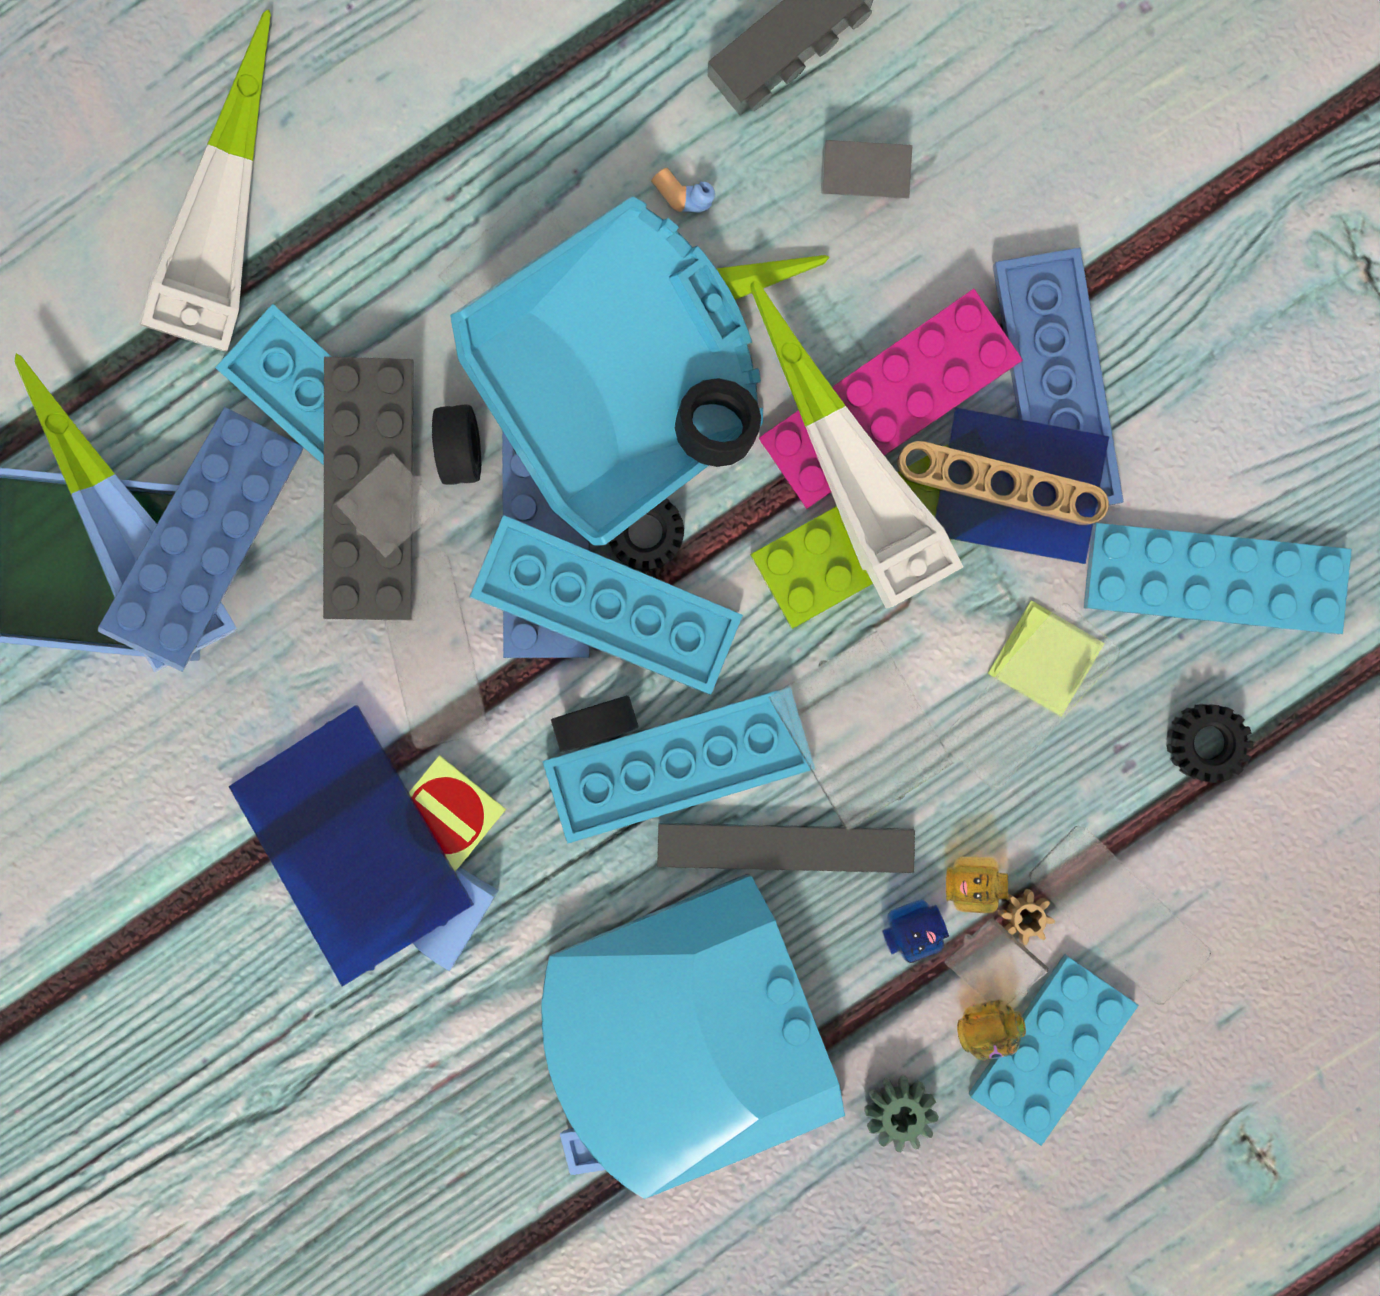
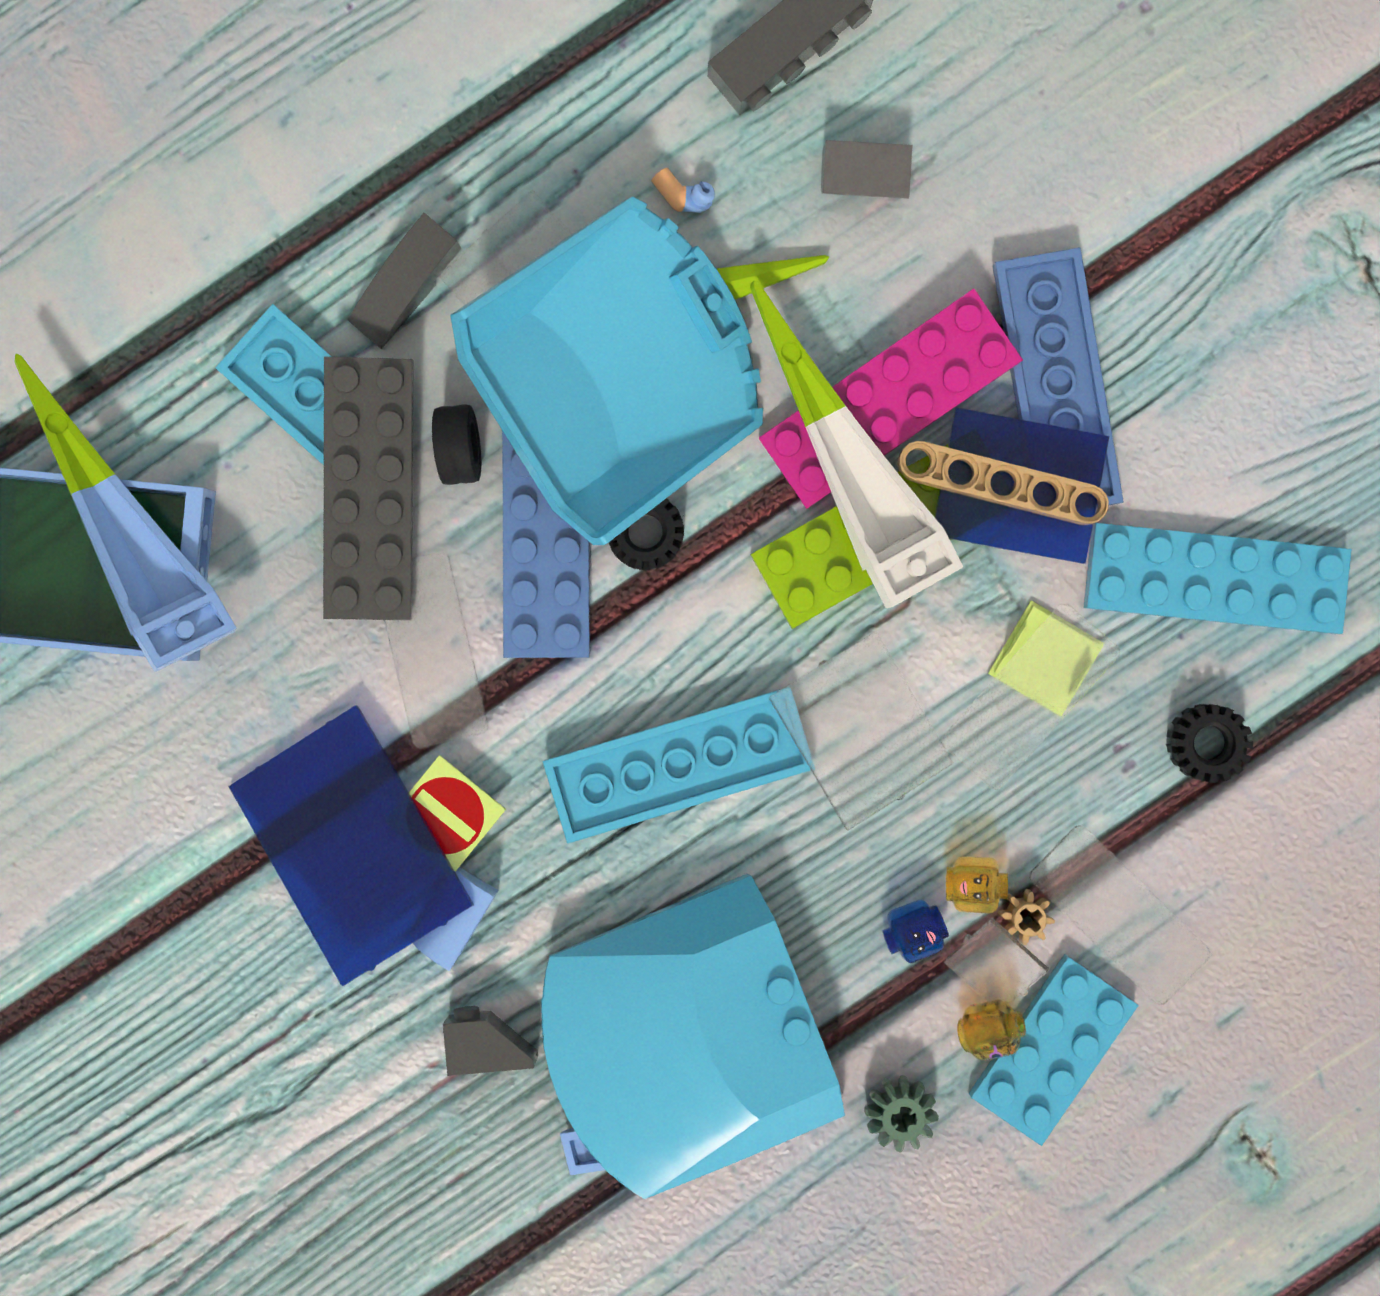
(201, 265): white plate -> none
(201, 540): medium blue plate -> none
(388, 505): clear piece -> none
(404, 280): none -> dark grey slope
(483, 1044): none -> dark grey slope
(594, 723): black tyre -> none
(605, 605): medium azure plate -> none
(725, 394): black tyre -> none
(786, 847): dark grey tile -> none

